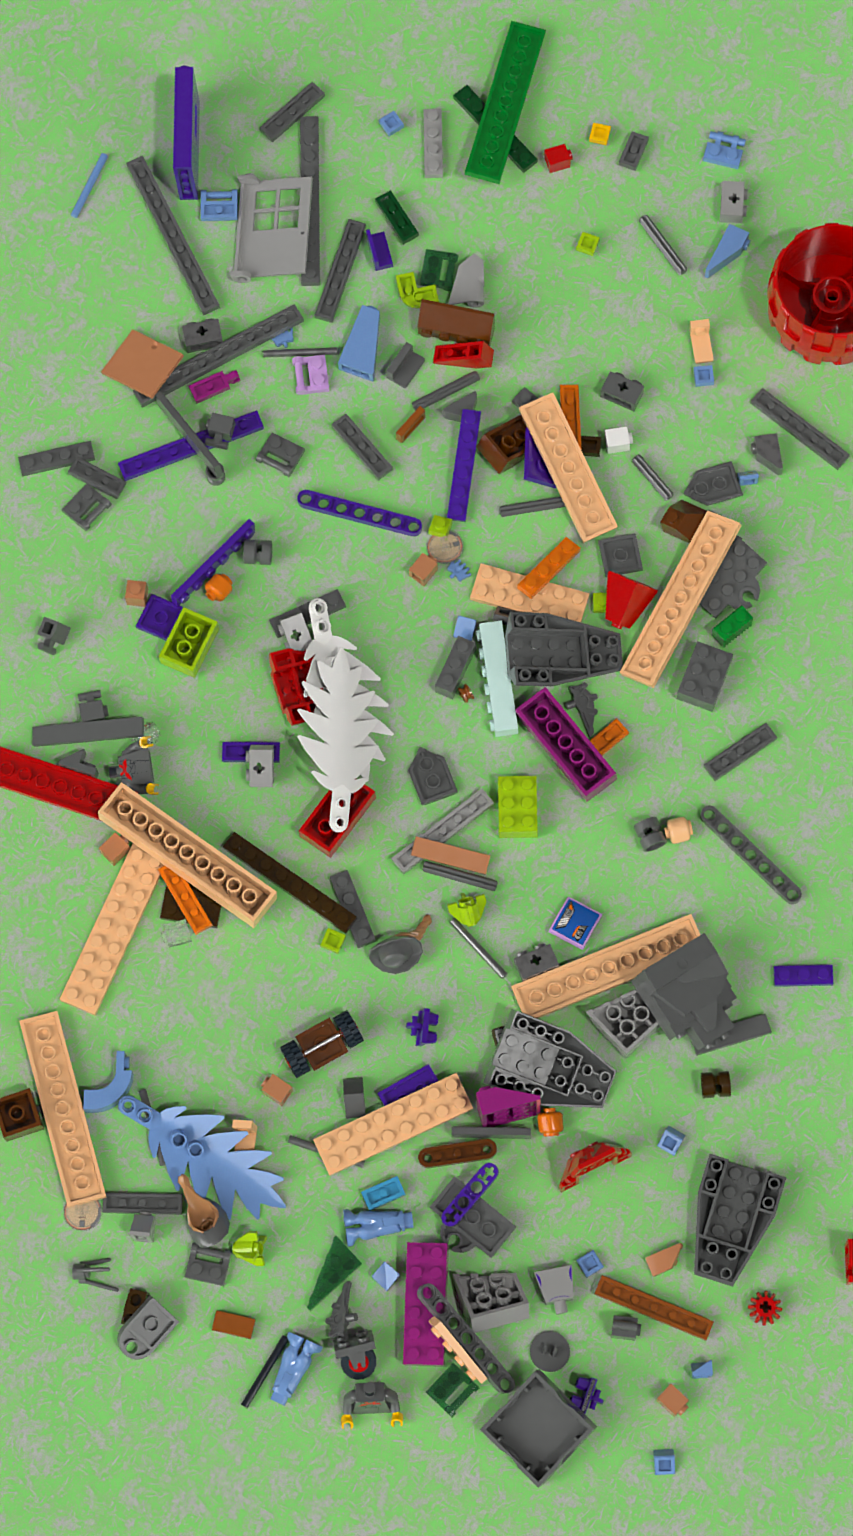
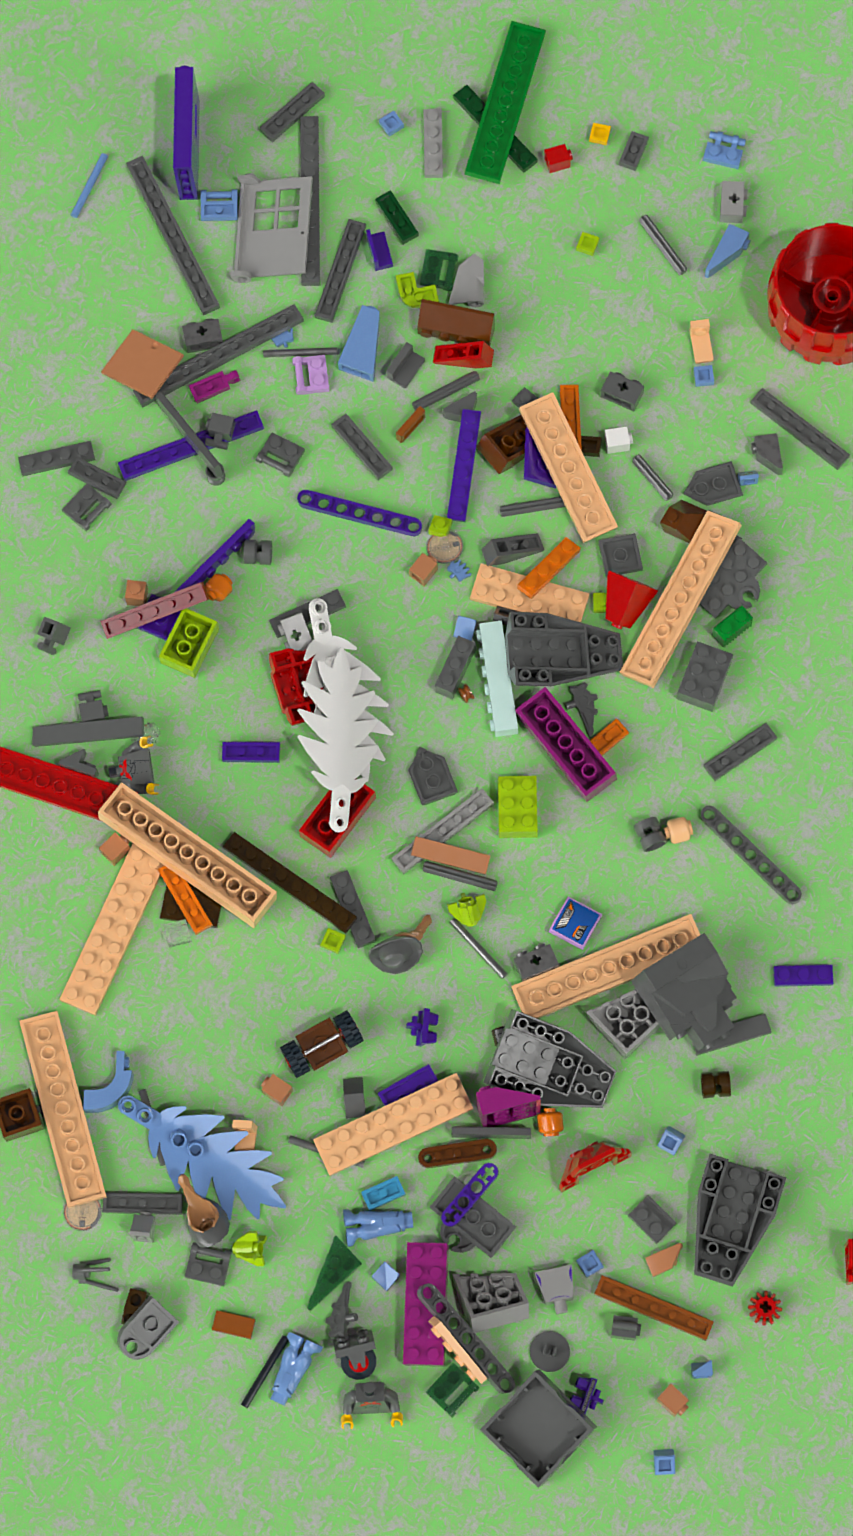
(155, 610): none -> plate
(260, 754): light grey brick -> none
(509, 549): none -> dark grey slope
(652, 1219): none -> dark grey plate

